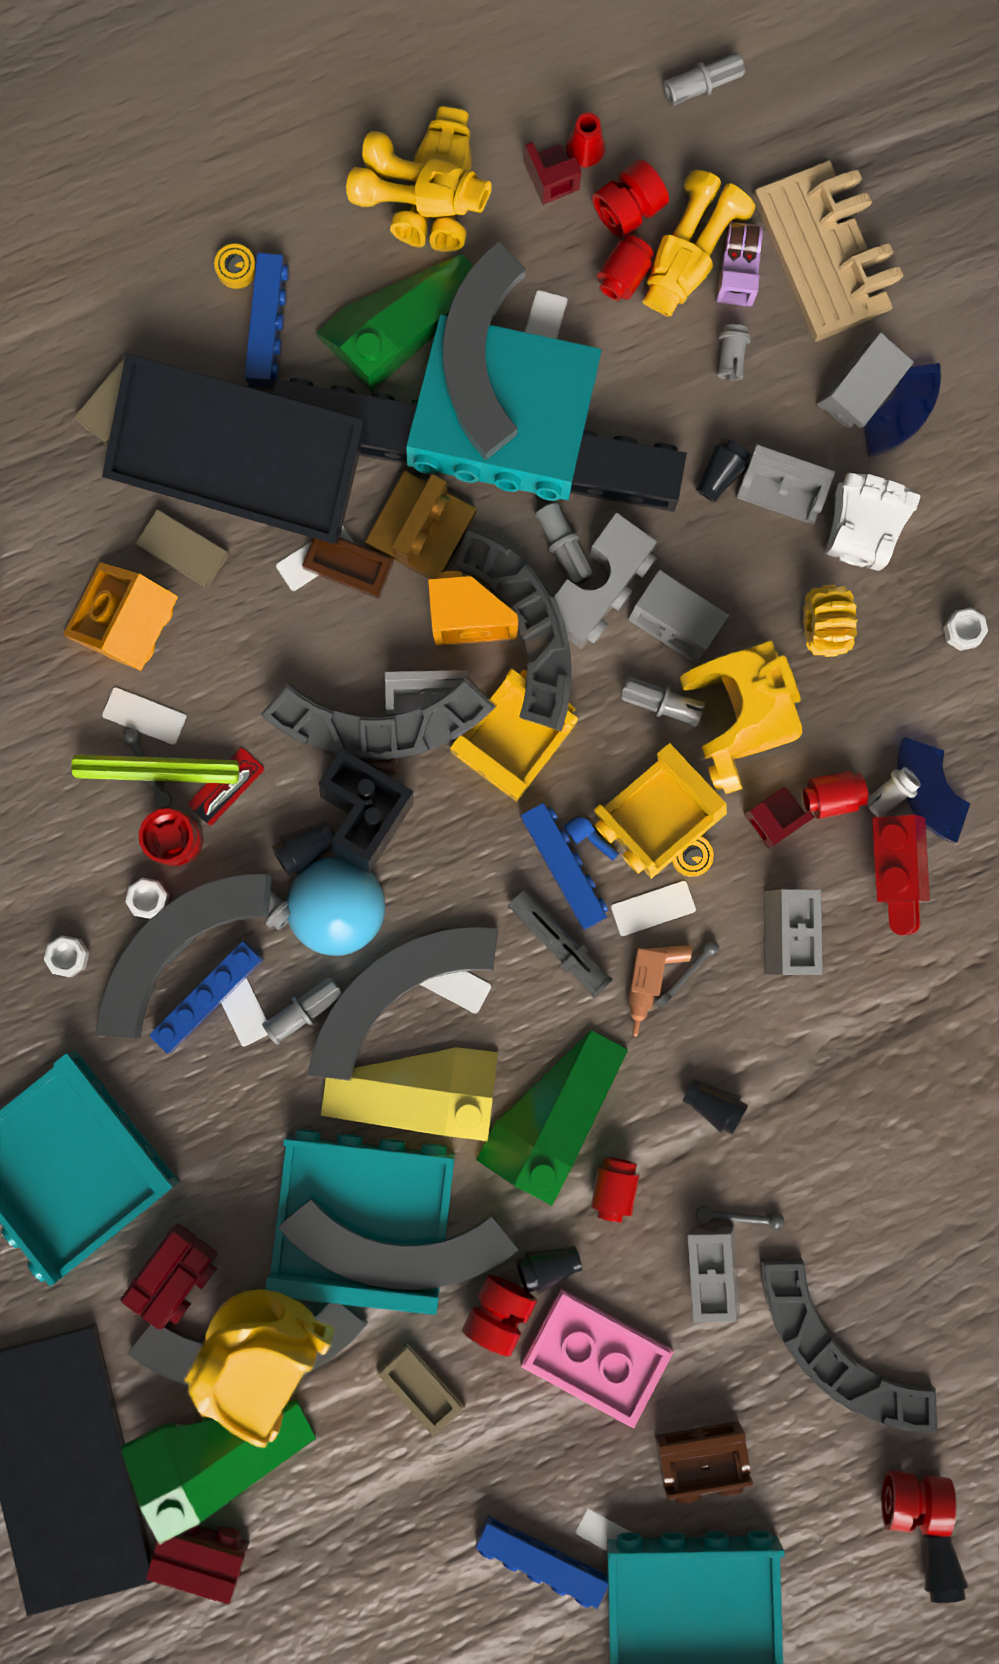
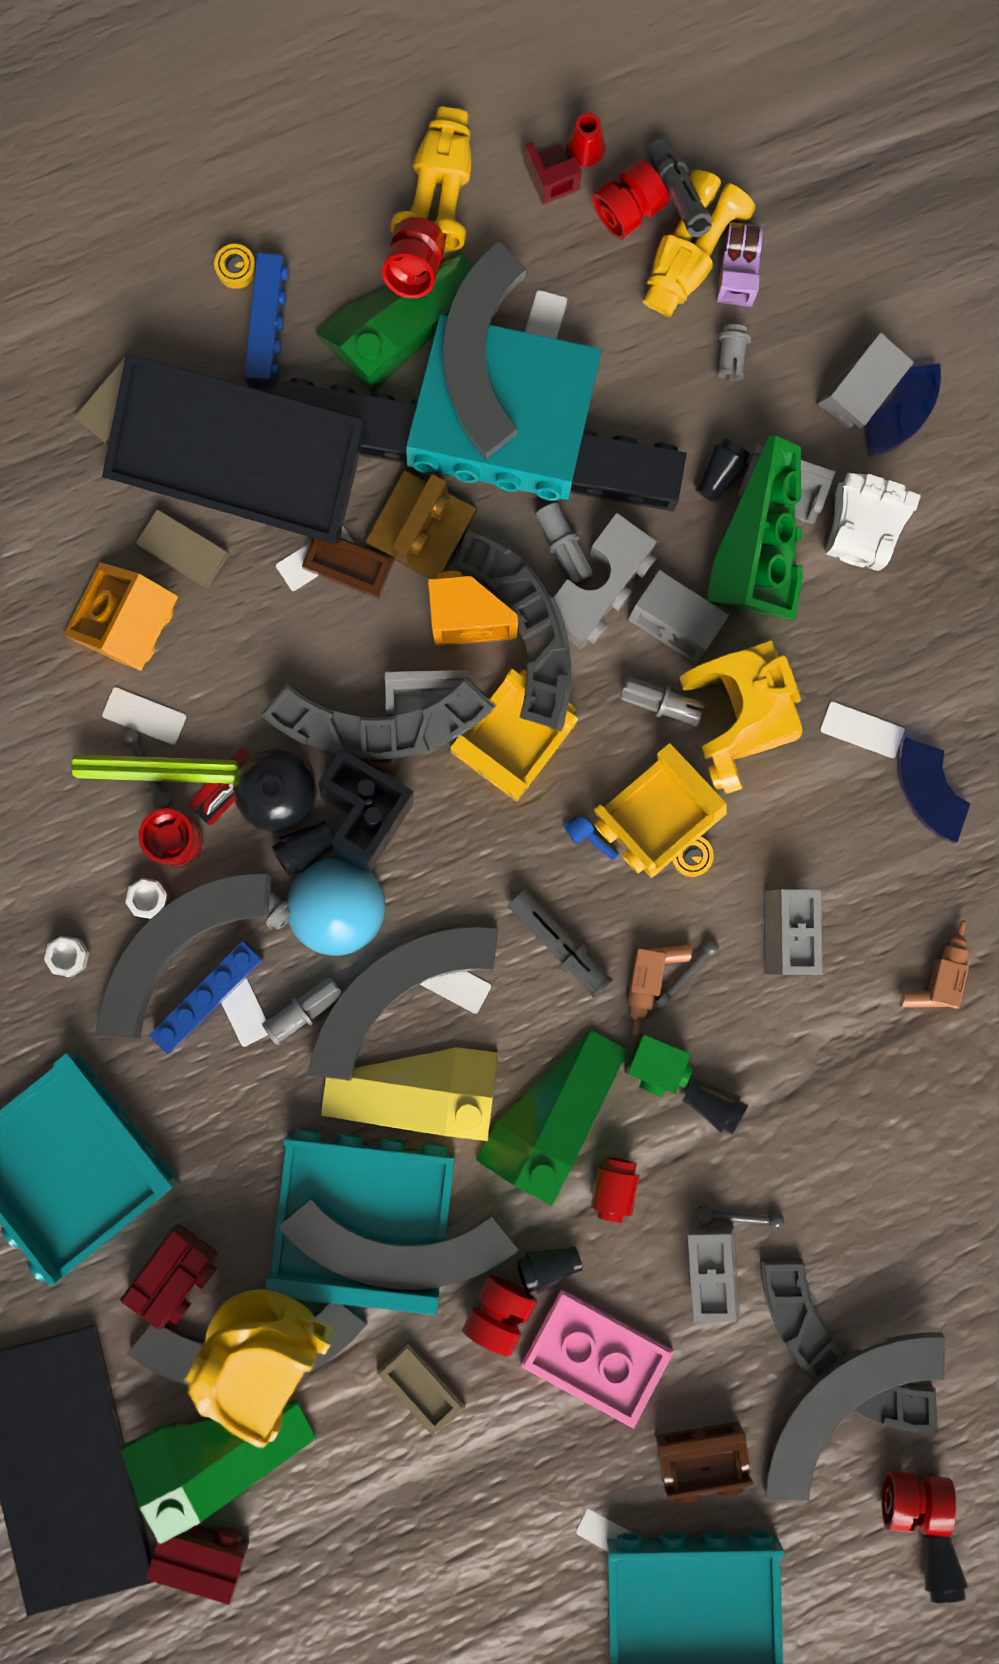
(275, 790): none -> black cylinder
(413, 257): none -> red wheel
(439, 187): yellow piece -> none
(542, 1562): blue piece -> none
(564, 865): blue piece -> none
(625, 268): red brick -> none
(653, 908): white sticker -> none
(659, 1066): none -> green brick
(681, 190): none -> dark grey pin
(703, 79): light grey axle -> none
(757, 556): none -> green wedge
(777, 817): dark red panel -> none
(824, 257): tan hinge -> none
(829, 620): yellow gear -> none
(835, 794): red brick -> none
(837, 1394): none -> dark grey tile
(862, 730): none -> white sticker
(893, 792): white pin -> none
(901, 869): red brick -> none
(946, 979): none -> nougat piece
(965, 629): white tile -> none

